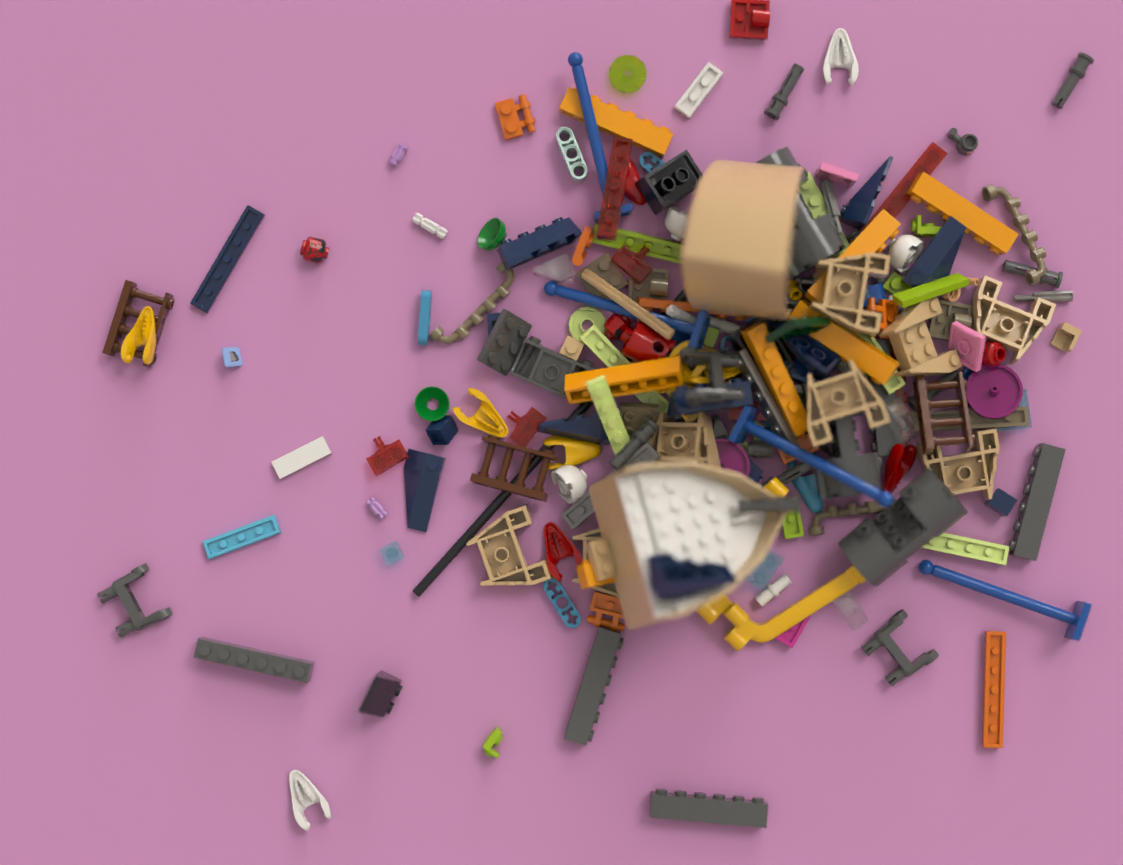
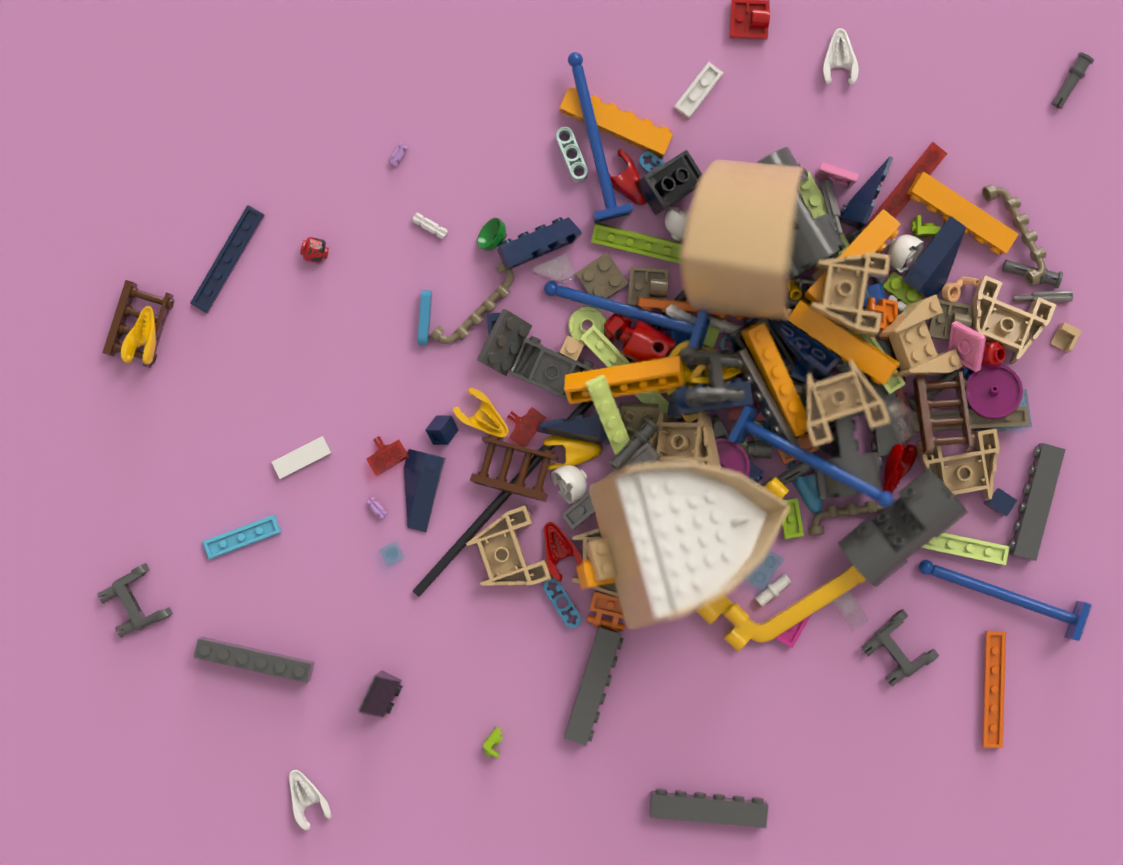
(232, 357): light blue slope -> none
(432, 393): green piece -> none
(509, 118): orange plate -> none
(584, 241): orange plate -> none
(614, 189): clear red plate -> none
(625, 83): clear neon green plate -> none
(628, 304): tan axle -> none
(632, 263): clear red plate -> none
(679, 579): dark blue wedge -> none
(779, 504): dark grey pin -> none
(780, 99): dark grey pin -> none
(798, 327): dark green wing -> none
(930, 290): lime tile -> none
(964, 145): dark grey piece -> none

